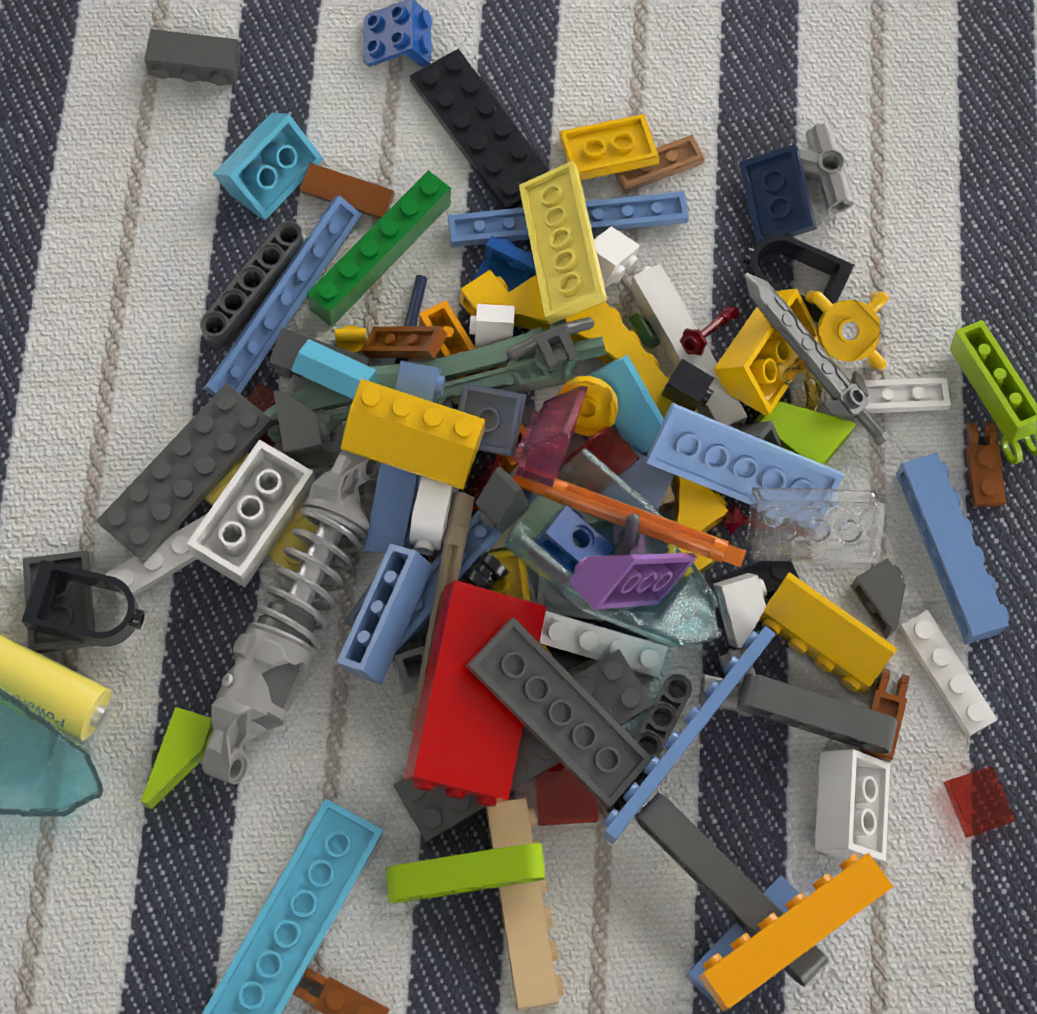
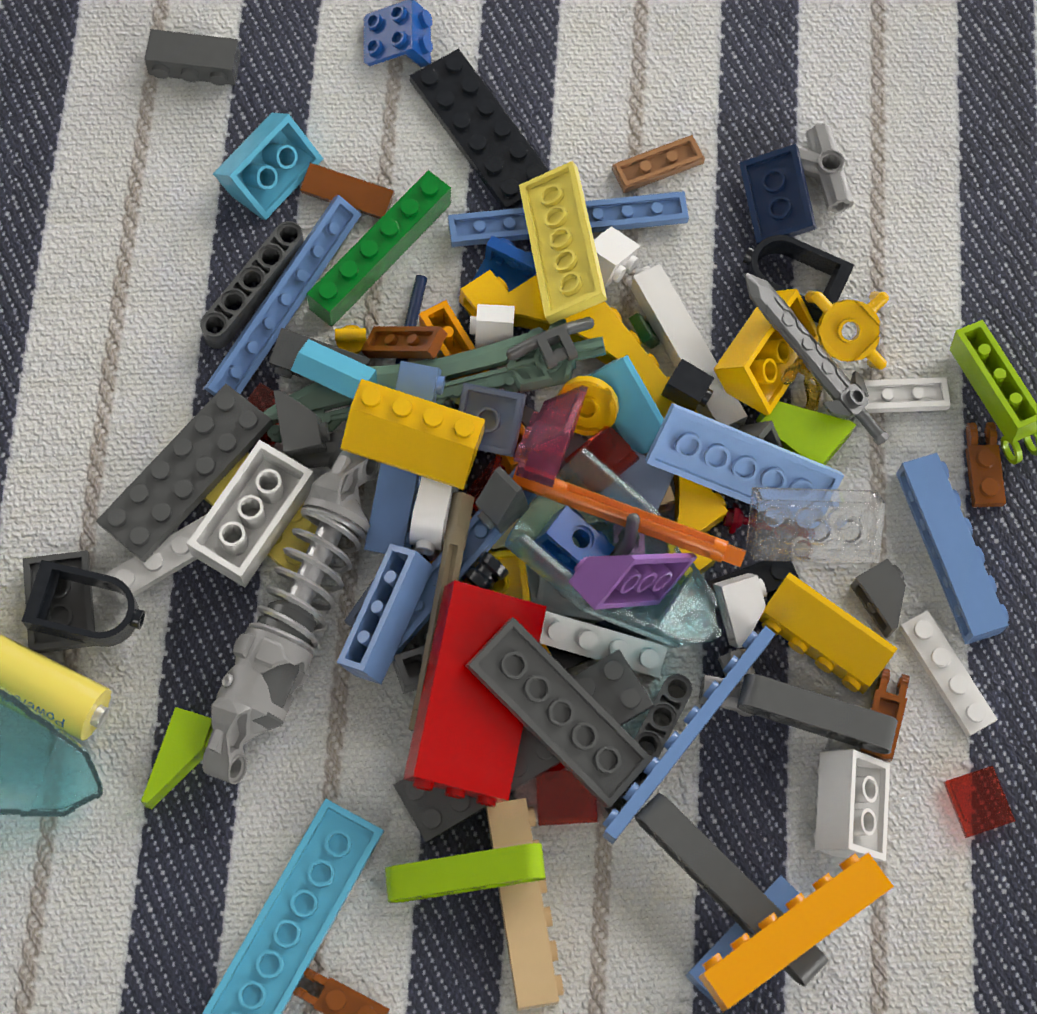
(610, 146): yellow tile -> none
(694, 340): dark red piece -> none

